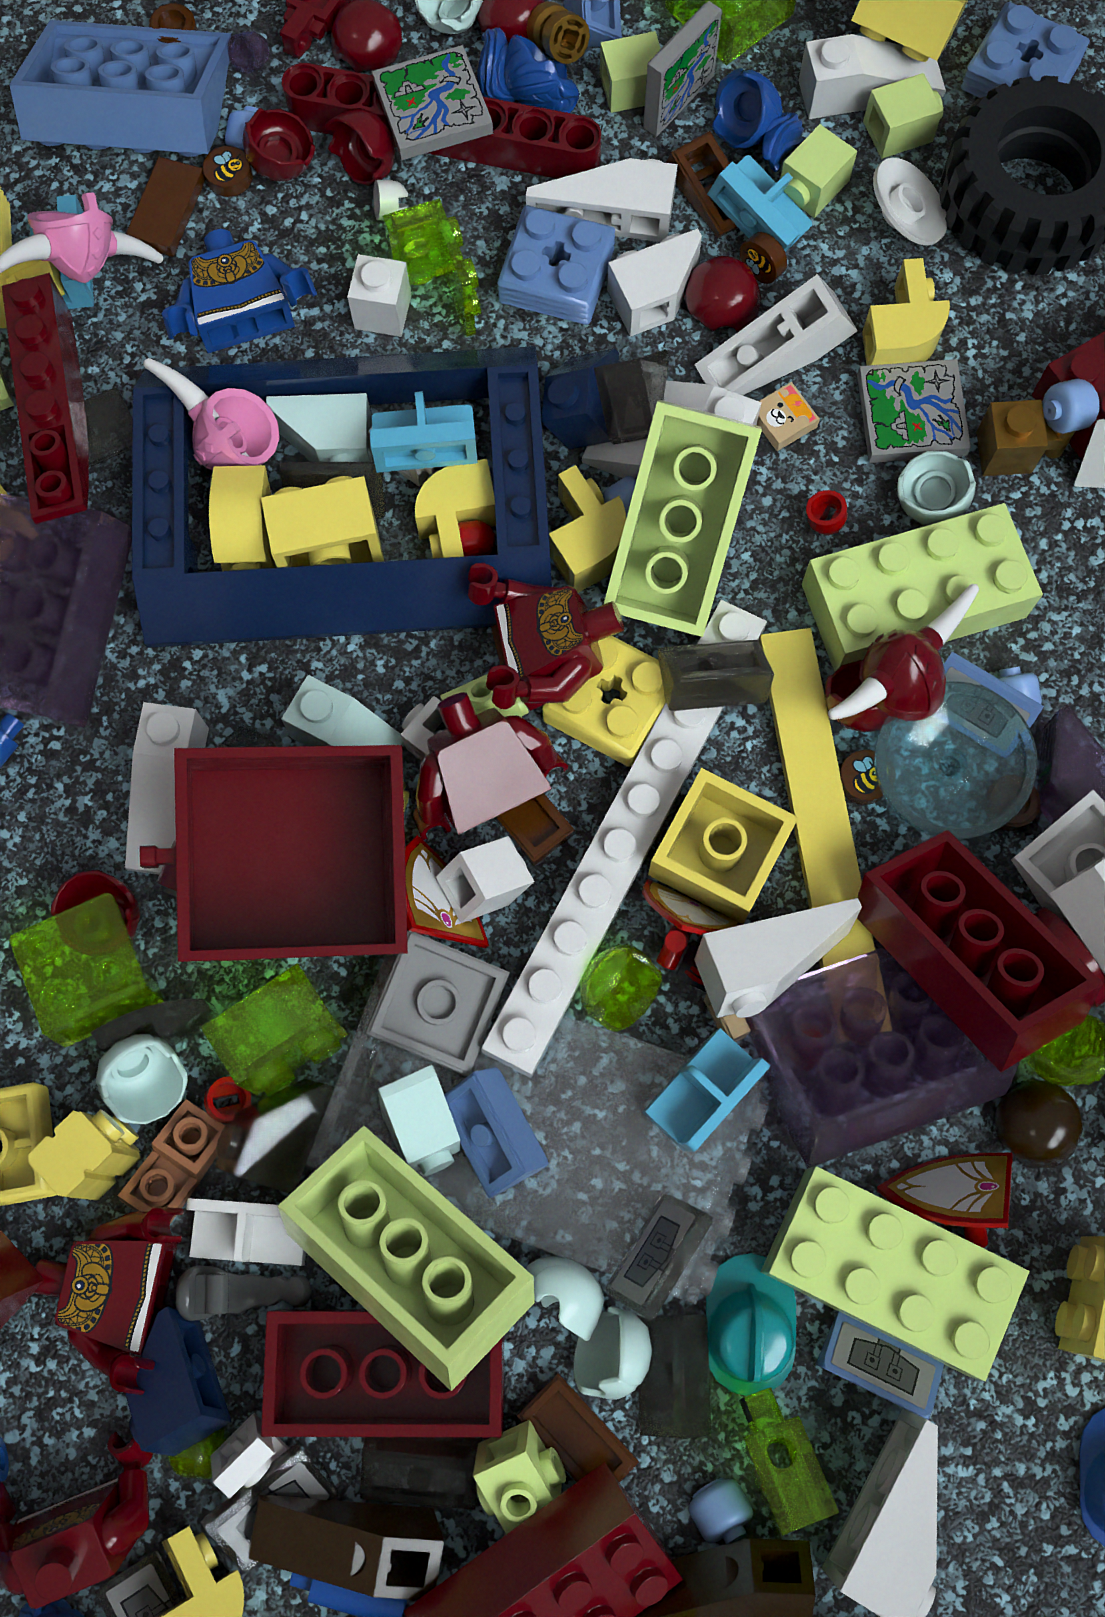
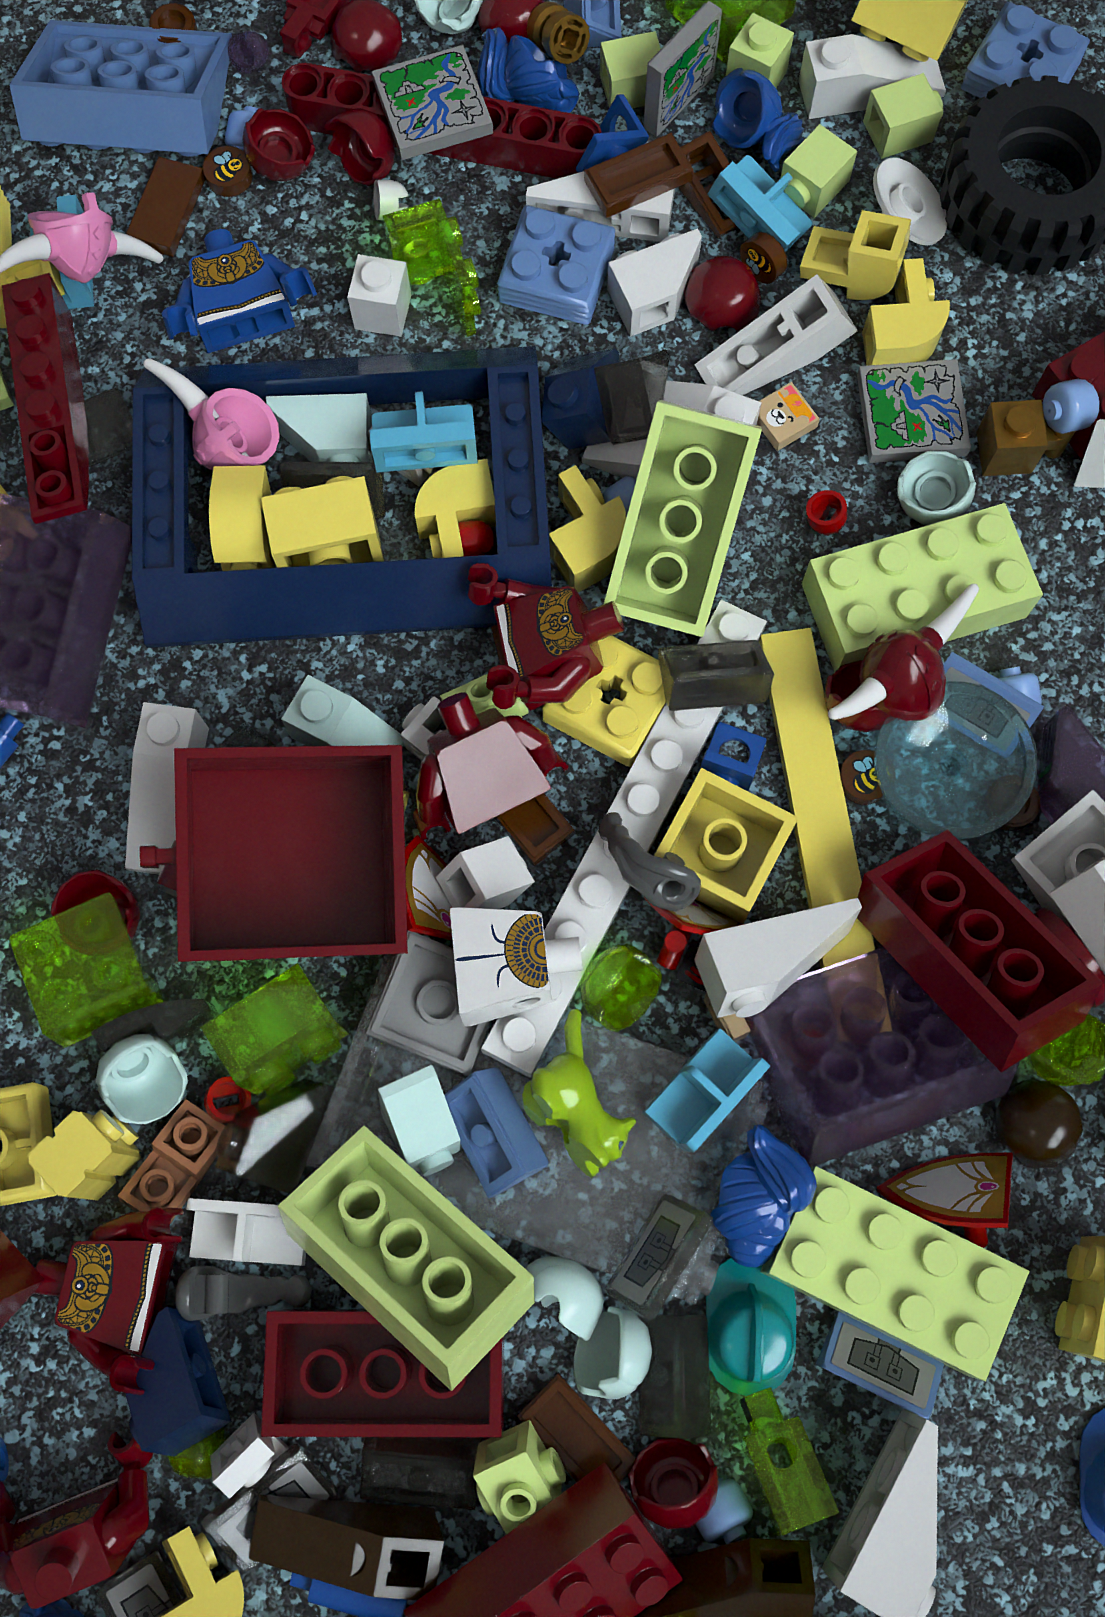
(505, 962): none -> white torso
(567, 1099): none -> lime animal
(611, 143): none -> blue bracket
(638, 175): none -> reddish brown tile
(660, 880): none -> dark grey piece
(674, 1482): none -> dark red hair
(728, 768): none -> blue bracket
(760, 1197): none -> blue hair
(761, 48): none -> yellowish green brick
(861, 260): none -> light yellow brick

